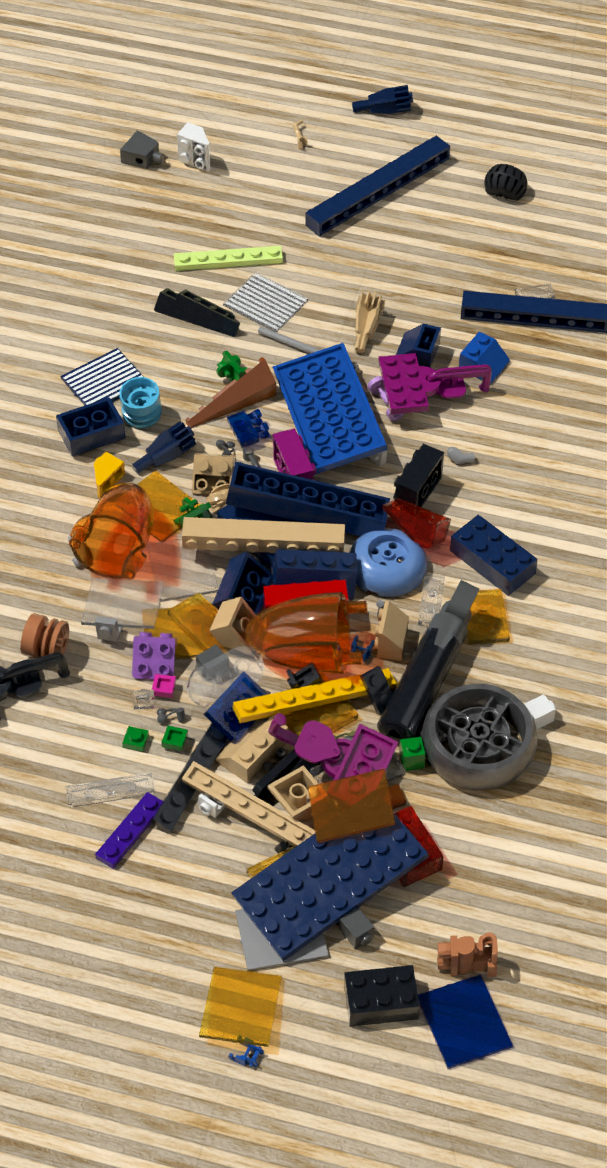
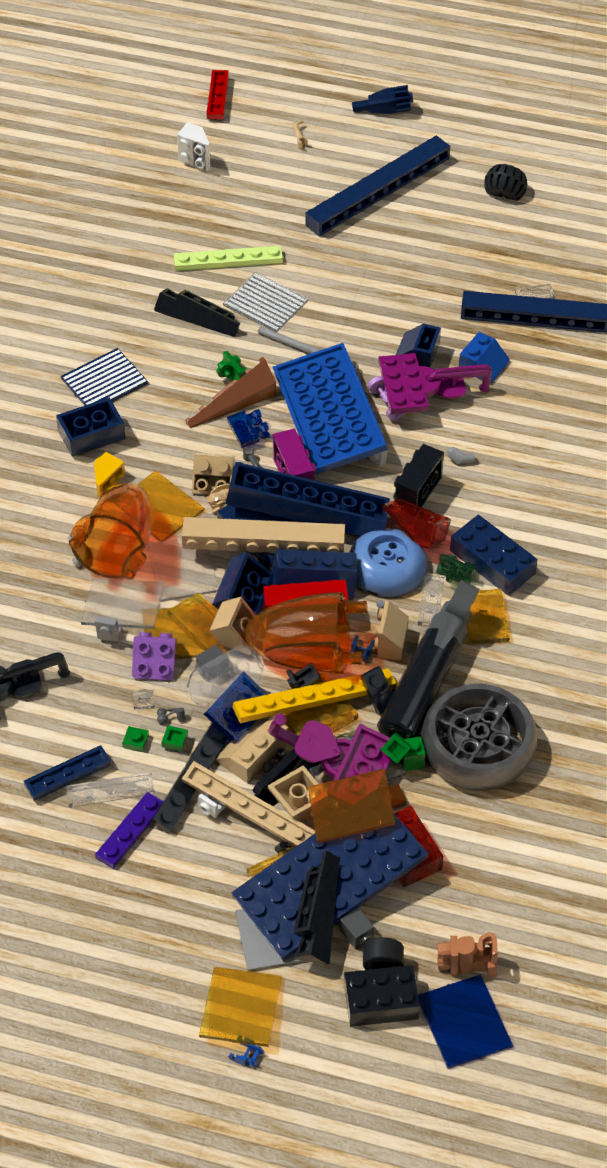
(44, 637): nougat wheel -> none
(67, 772): none -> dark blue plate
(140, 402): medium azure wheel -> none
(141, 151): dark grey torso -> none
(164, 685): dark pink plate -> none
(167, 447): dark blue piece -> none
(200, 511): green hips -> none
(217, 94): none -> red plate
(221, 444): dark grey piece -> none
(317, 911): none -> black wedge
(368, 314): tan piece -> none
(382, 953): none -> black tyre
(396, 747): none -> green plate
(454, 569): none -> clear green hips
(541, 710): white brick -> none

